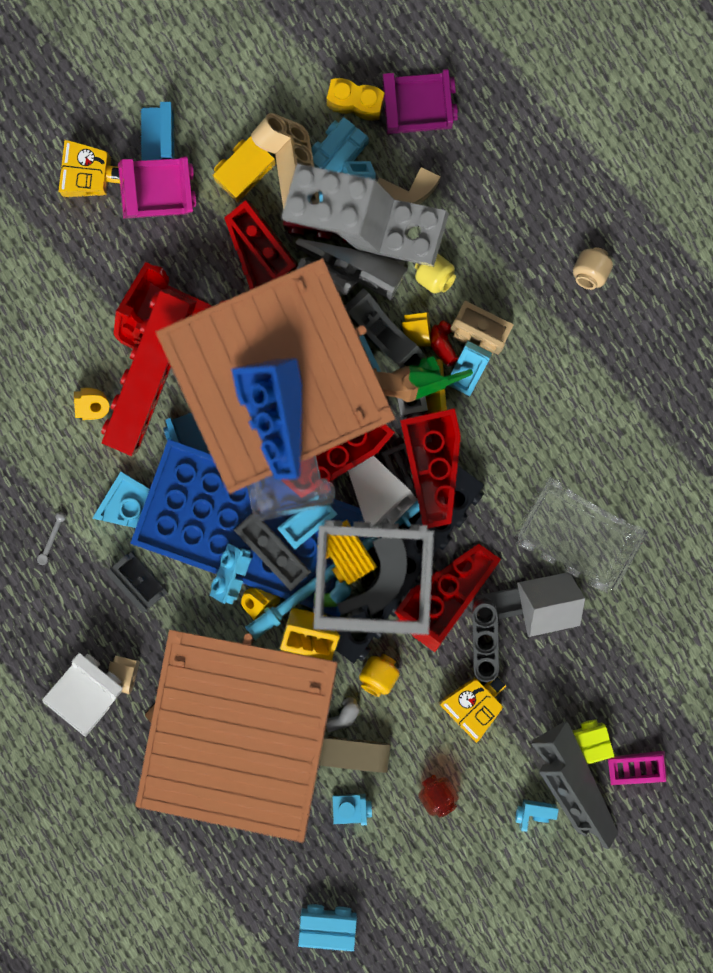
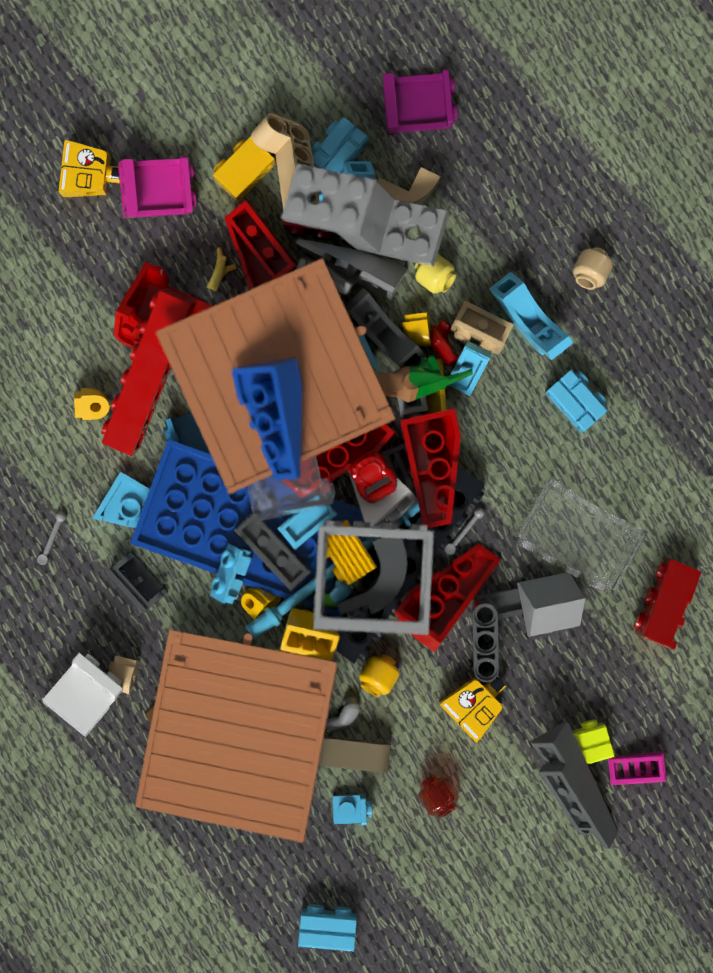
(157, 132): dark azure panel -> none
(219, 271): none -> light yellow bar
(348, 98): yellow brick -> none
(370, 470): none -> red piece
(478, 513): none -> light grey hinge
(528, 317): none -> medium azure arch
(540, 811): medium azure bracket -> none
(577, 400): none -> medium azure brick
(667, 603): none -> red wedge

